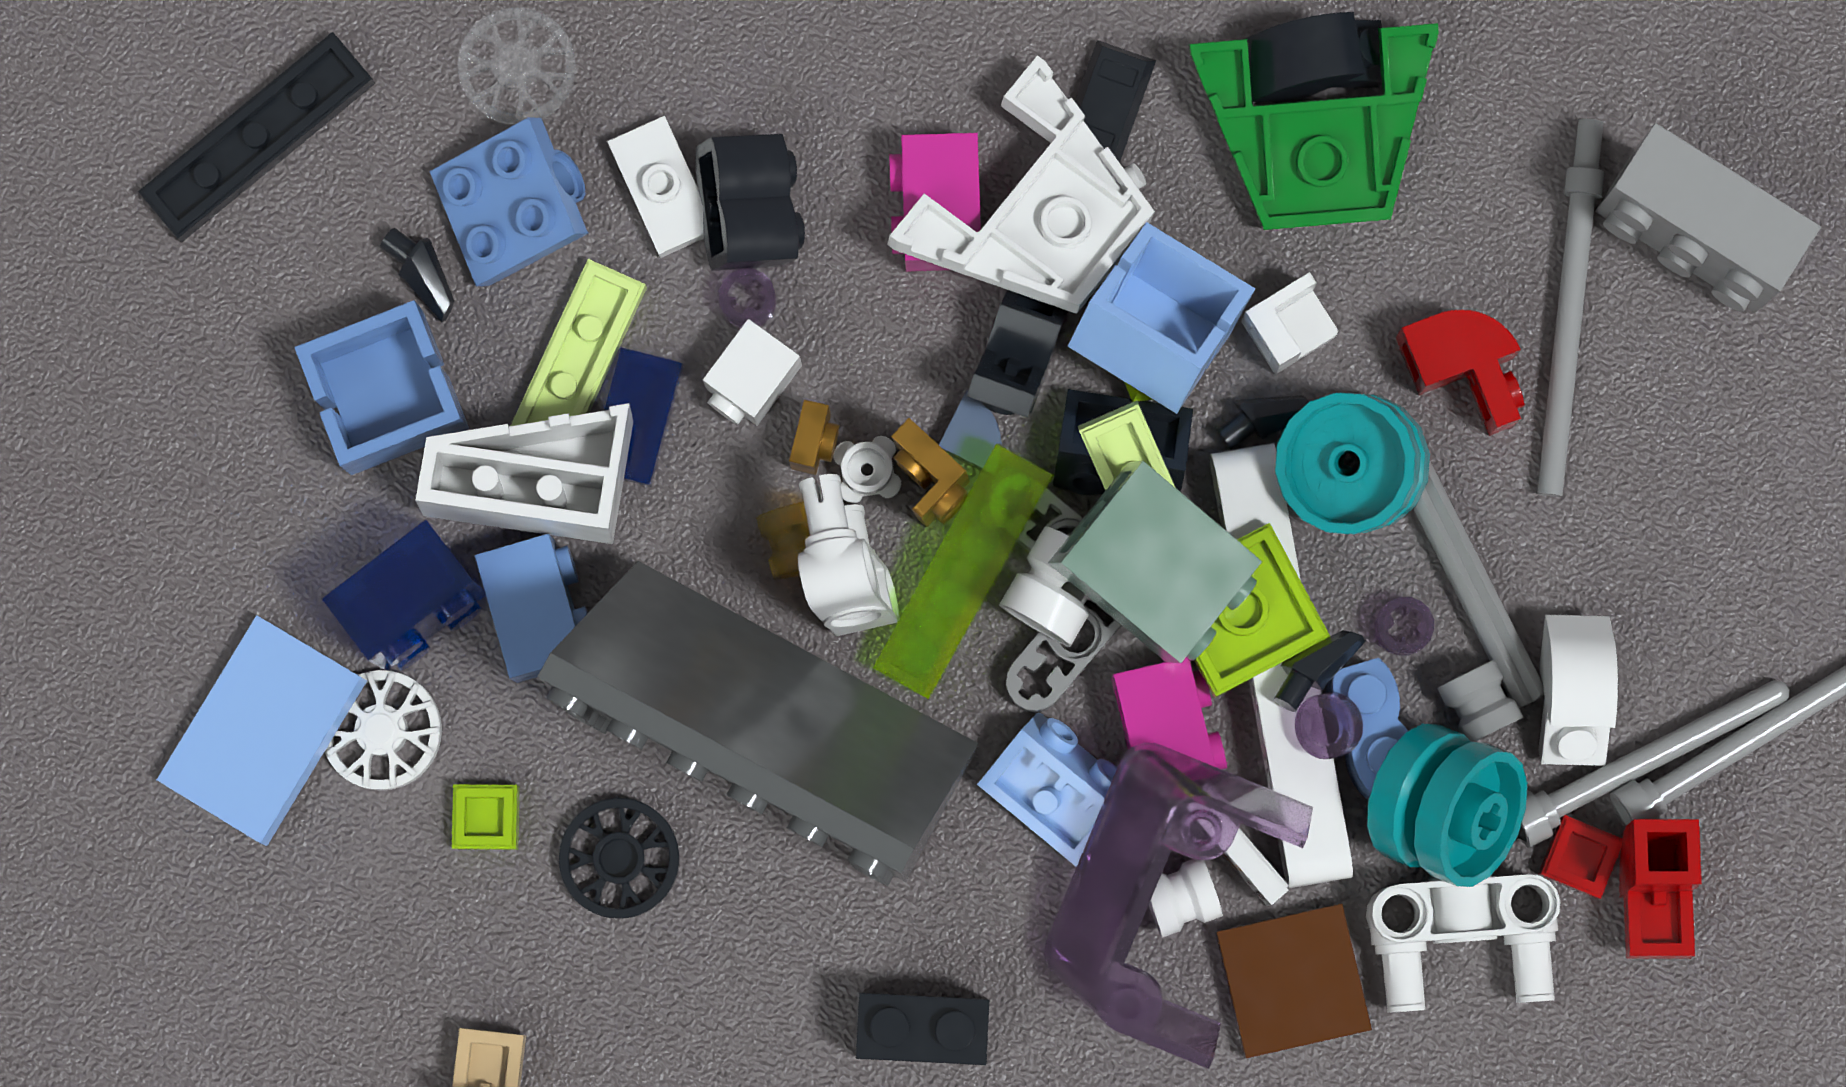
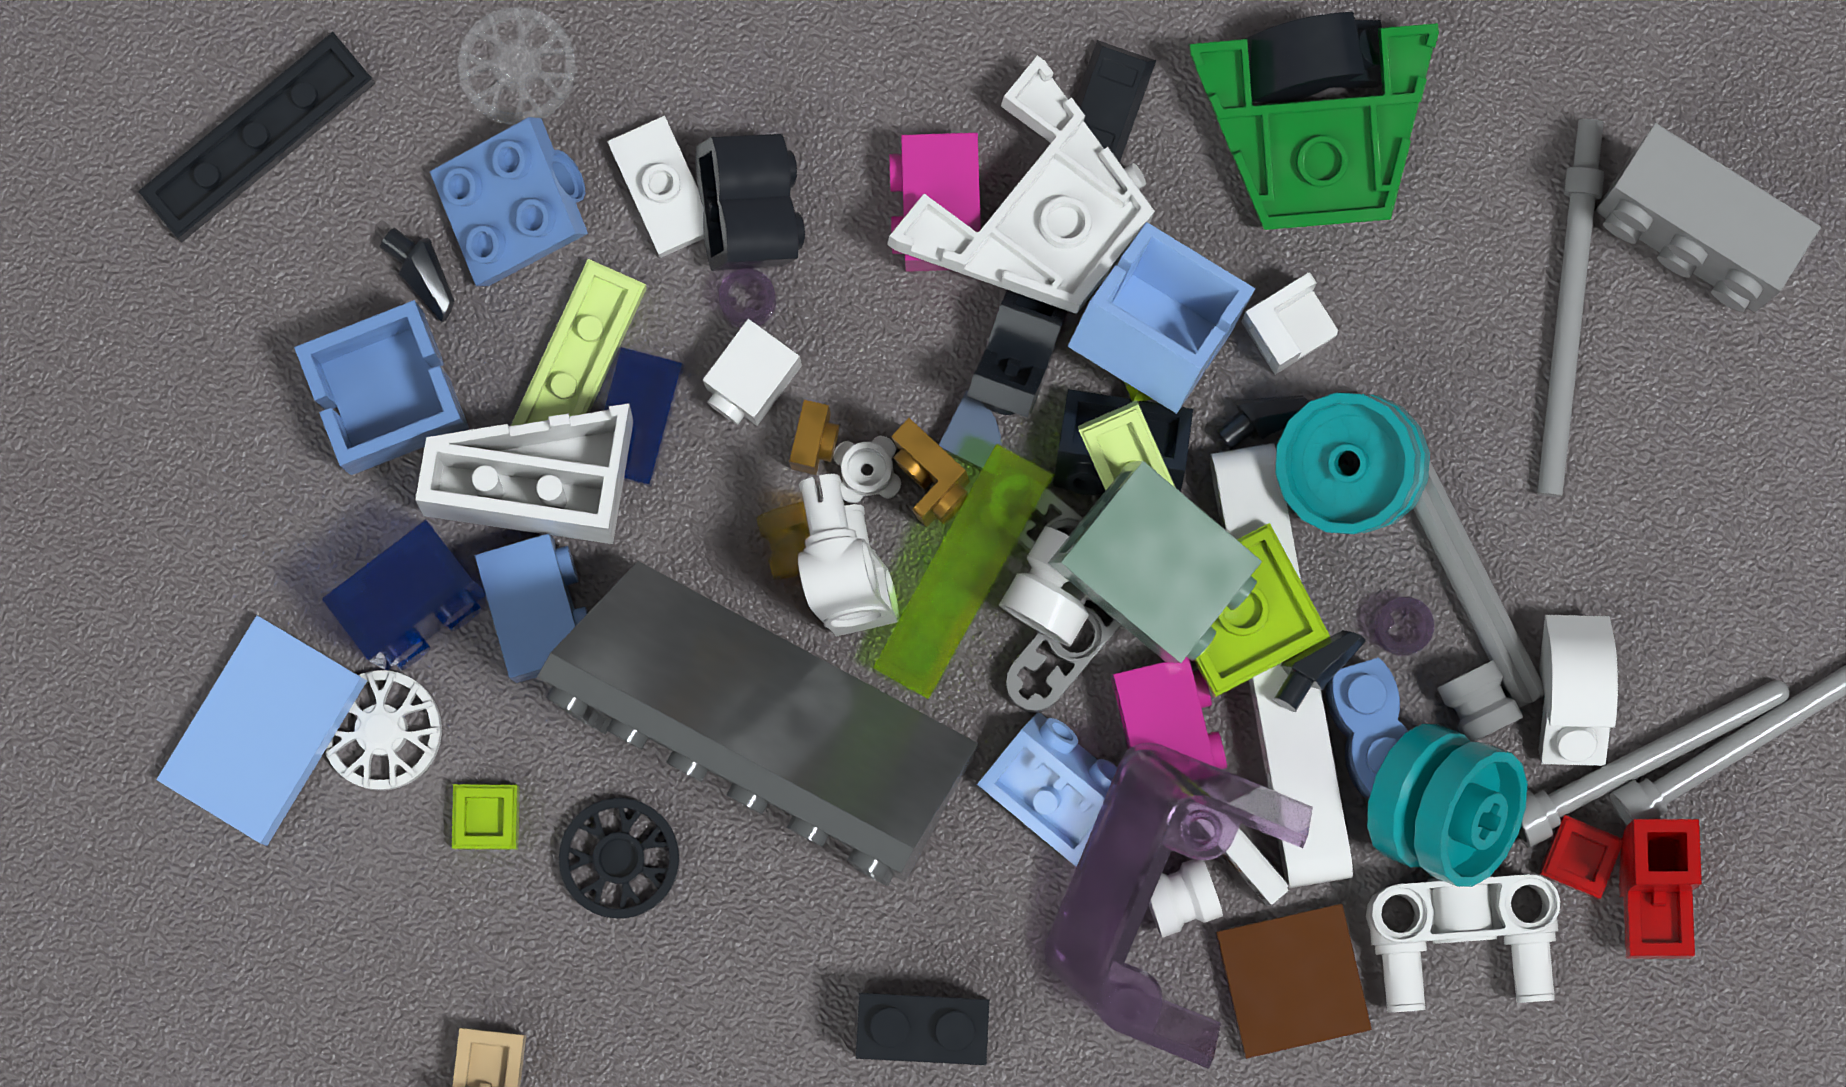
(1328, 725): clear purple tile -> none
(1468, 347): red brick -> none

